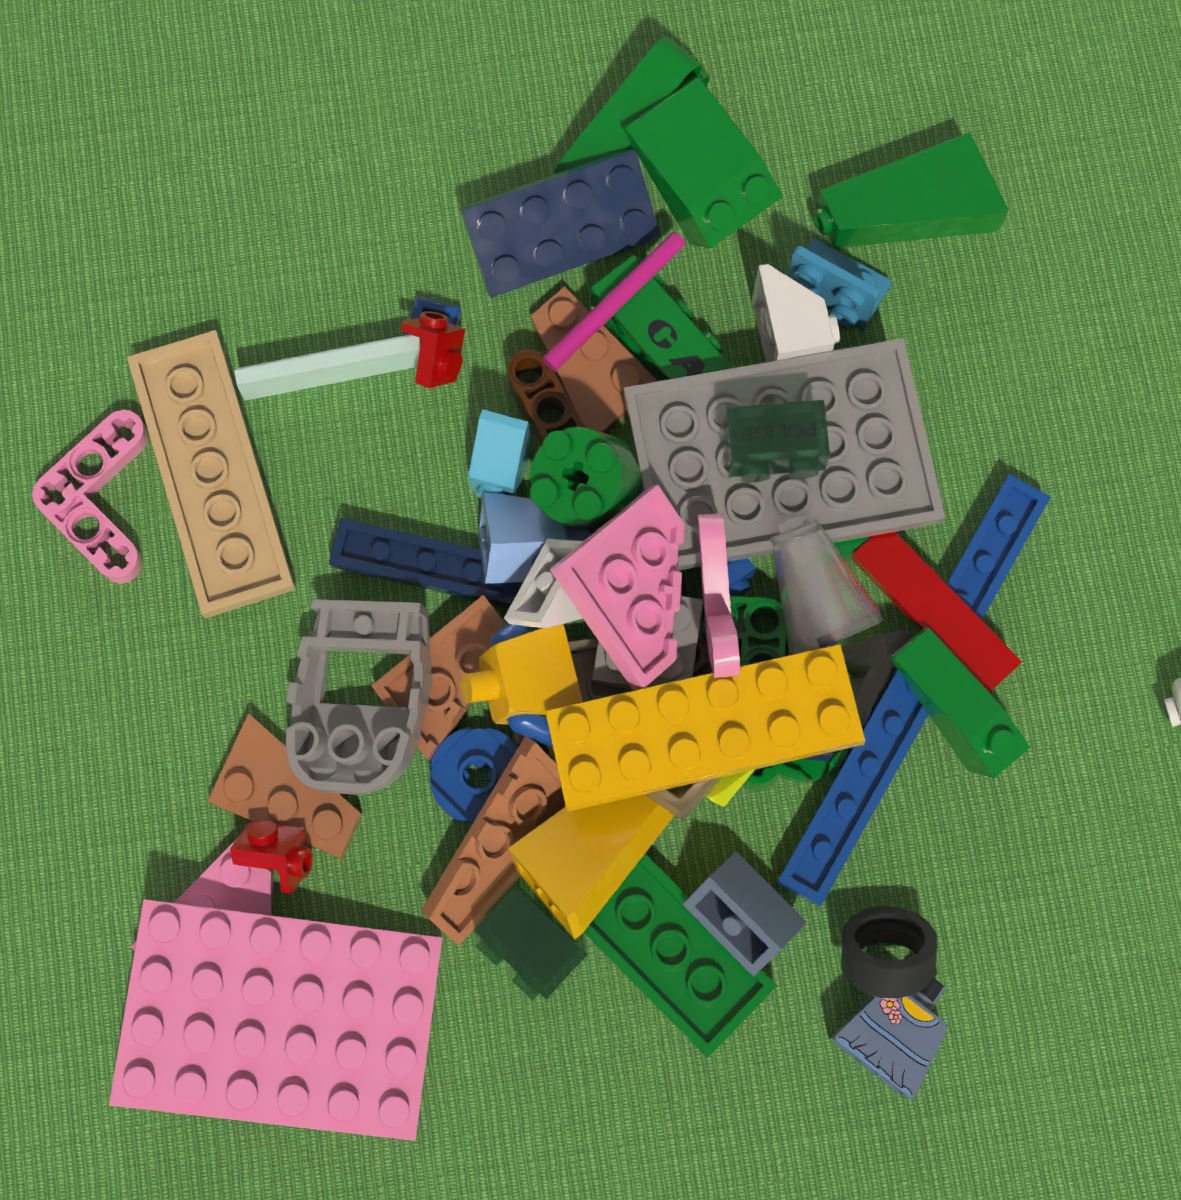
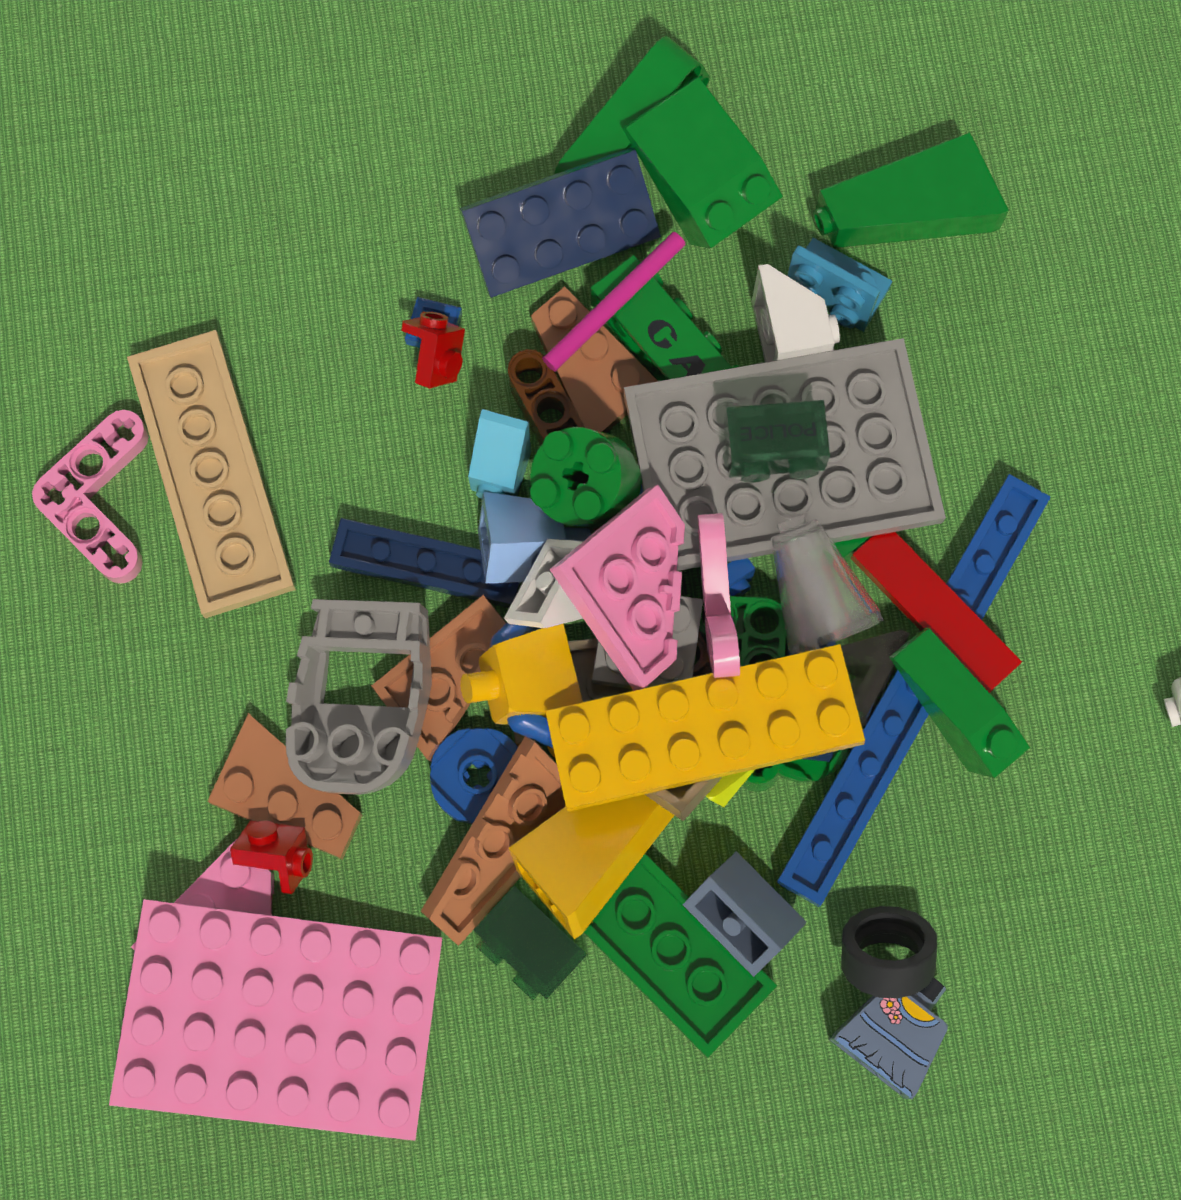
(328, 367): light aqua tile -> none

